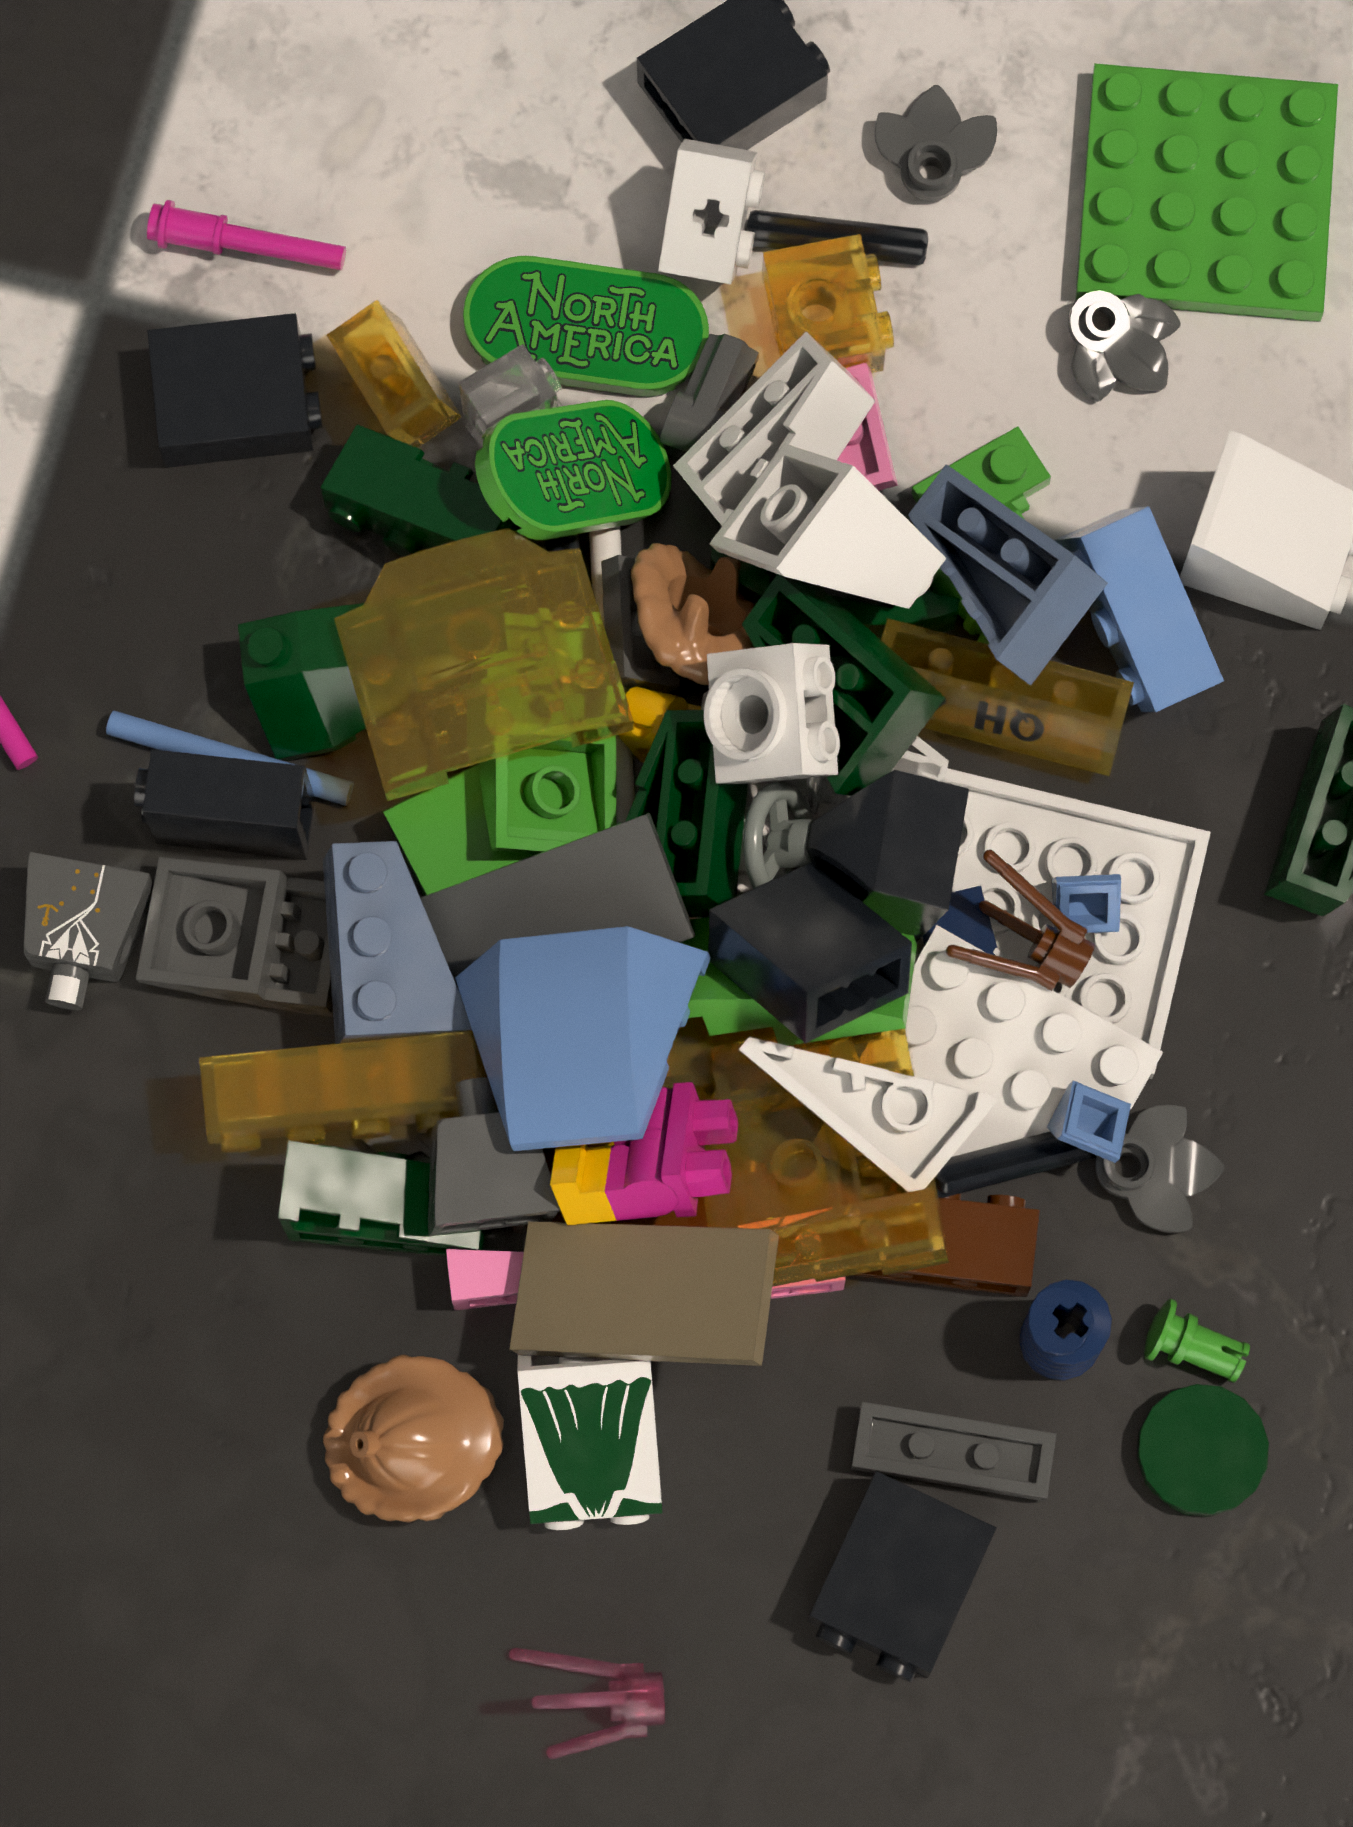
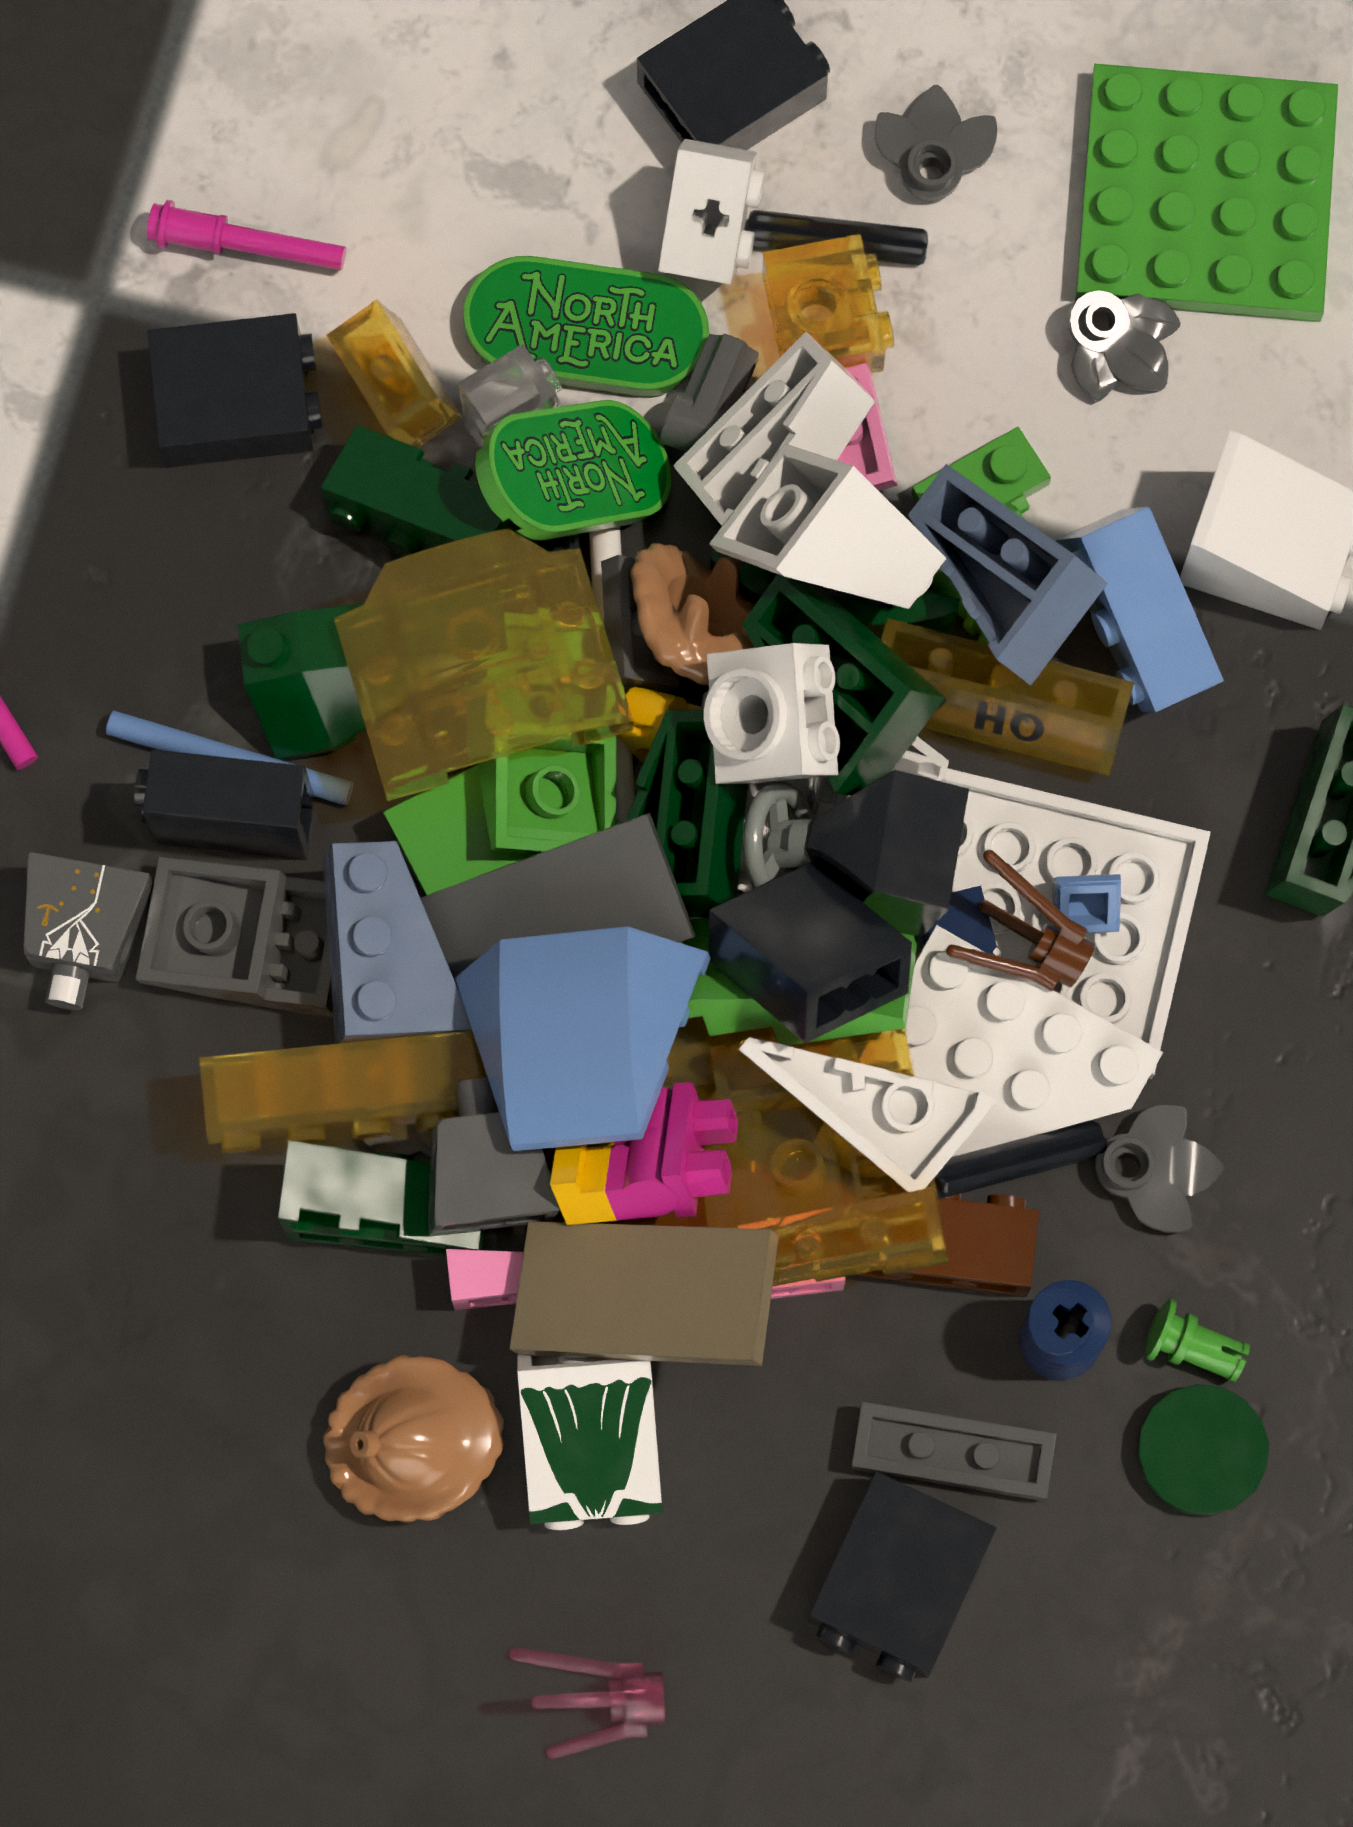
(1091, 1121): medium blue slope -> none

